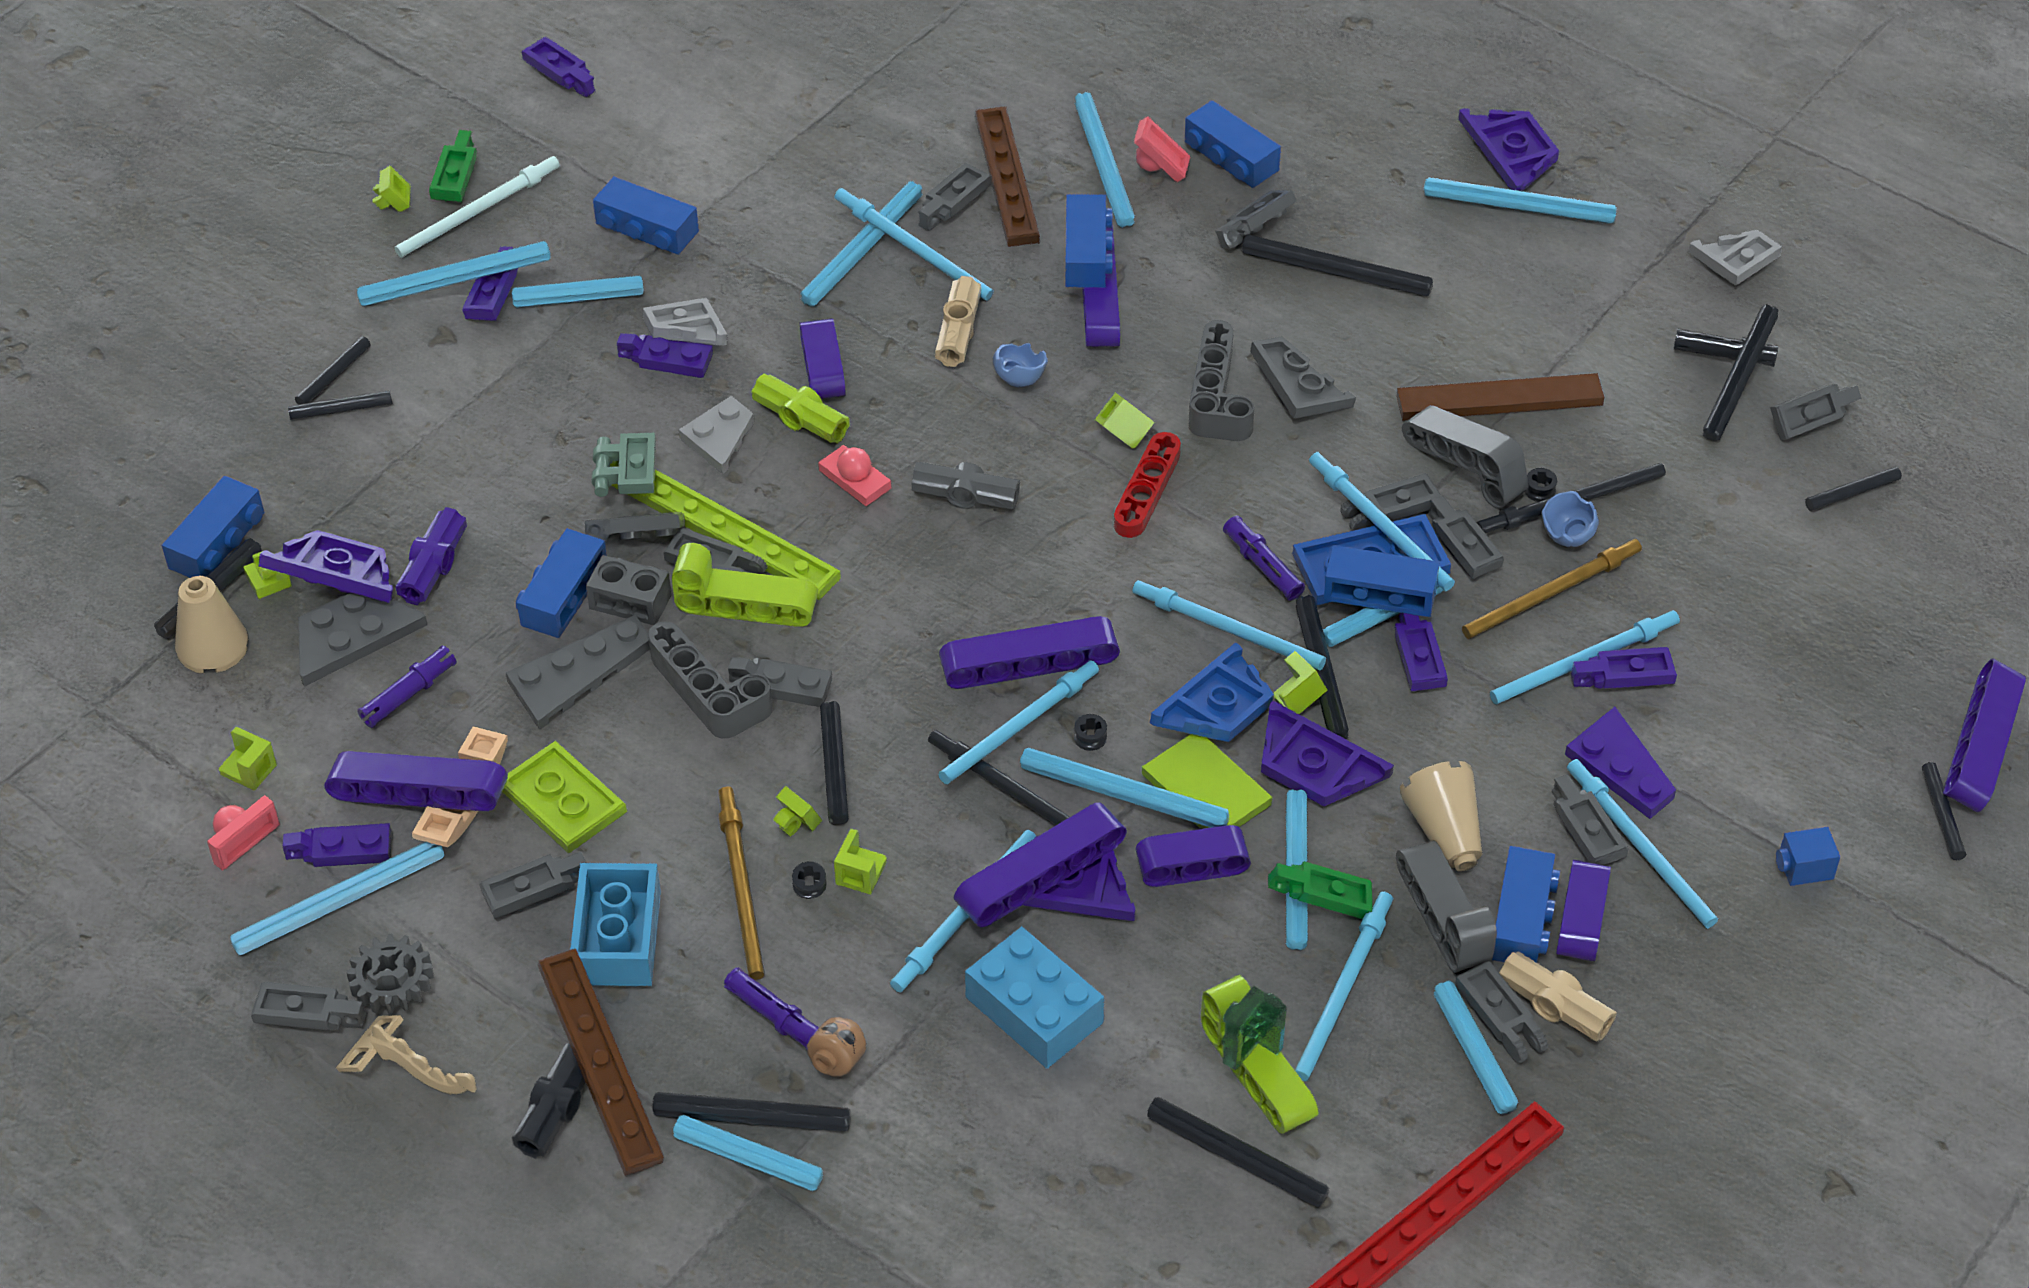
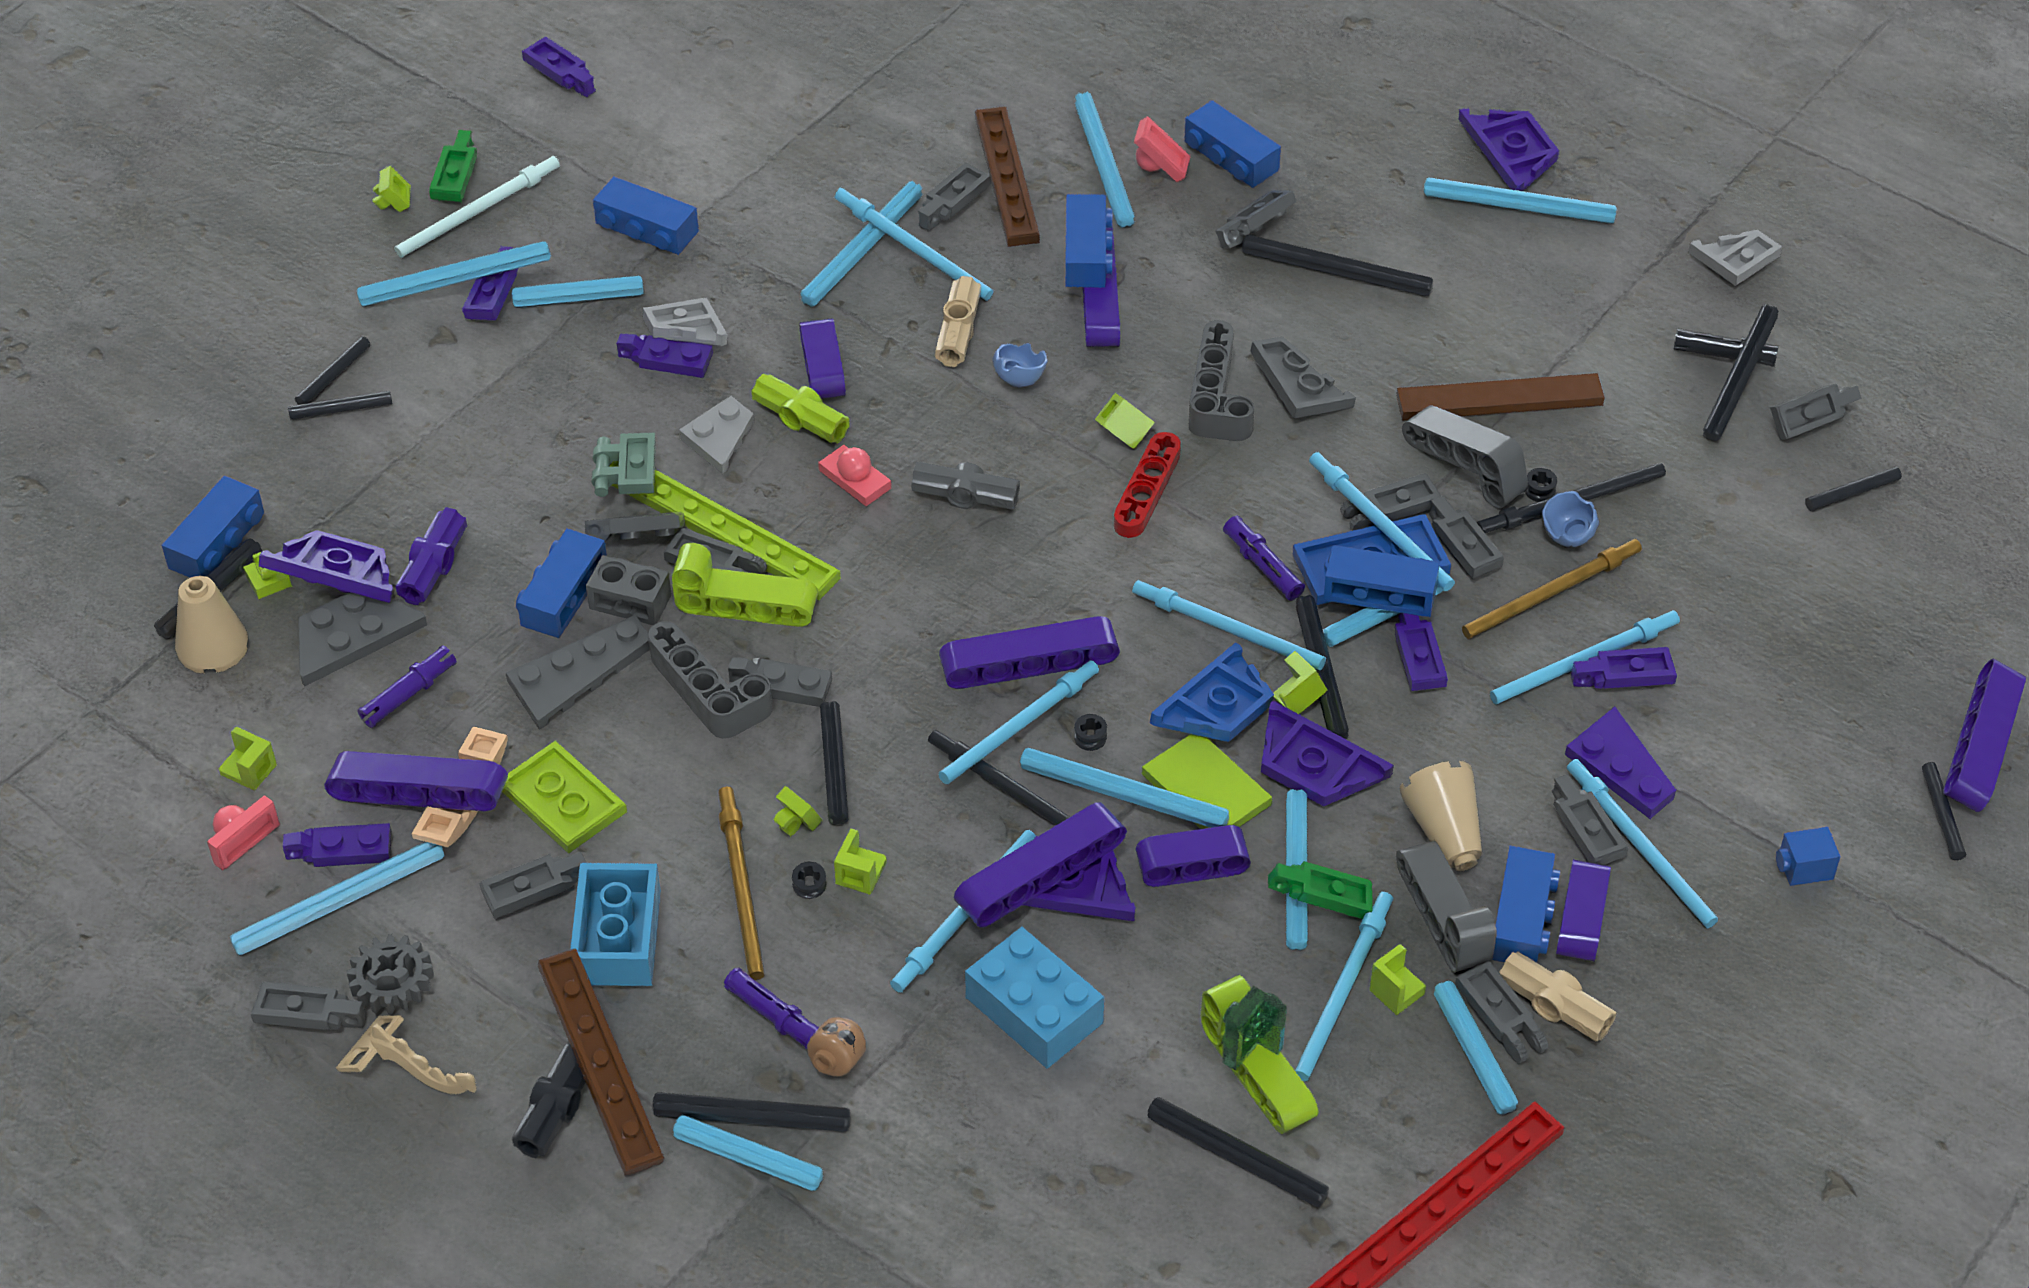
(1394, 982): none -> lime panel

